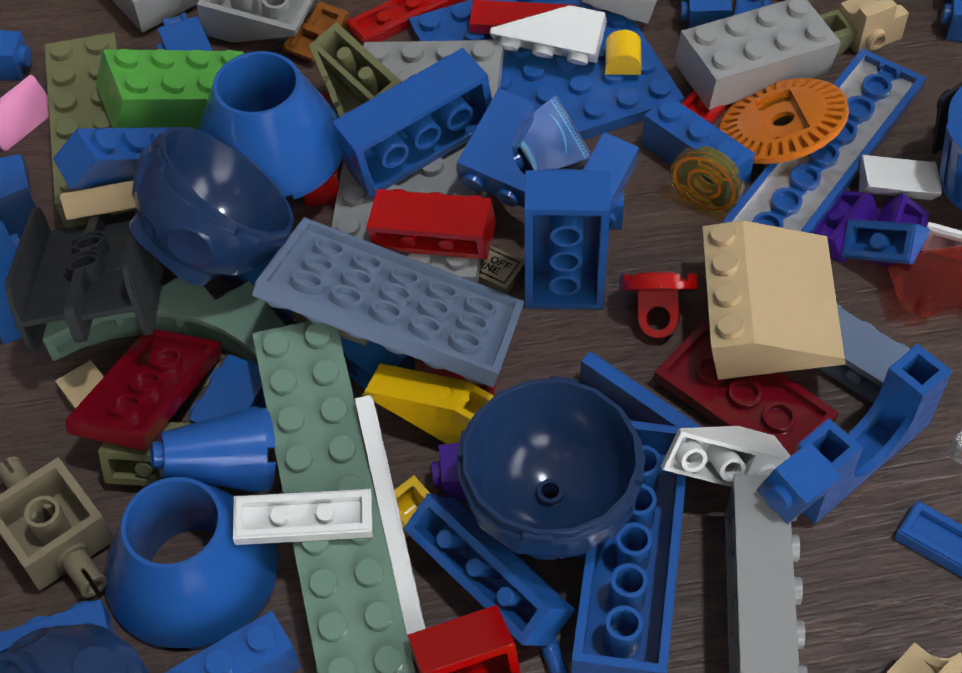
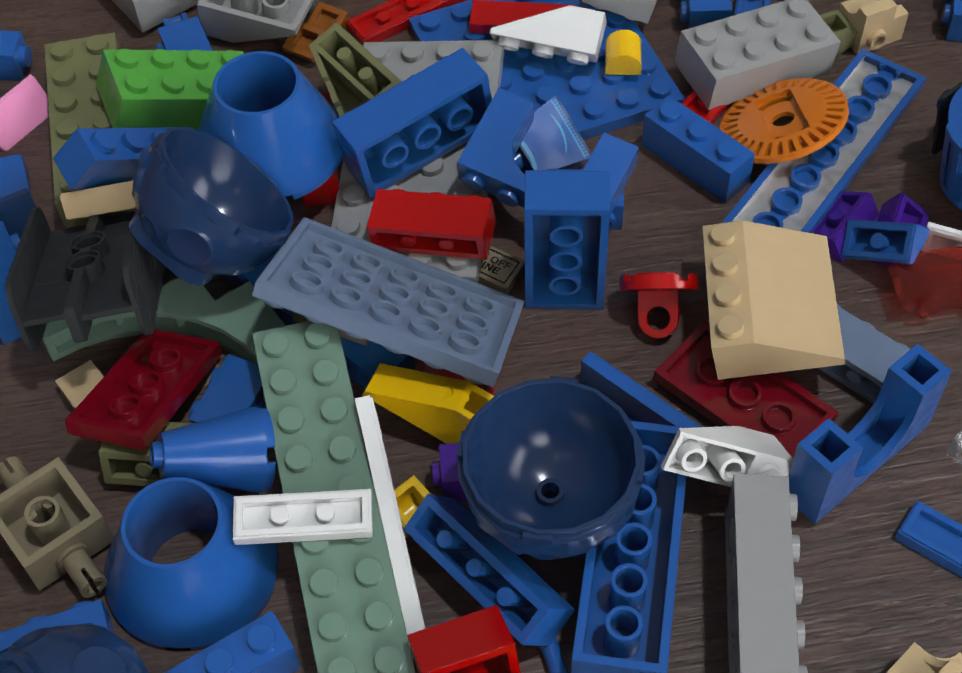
(694, 189): clear yellow tile -> none
(798, 482): blue brick -> none
(895, 175): white slope -> none

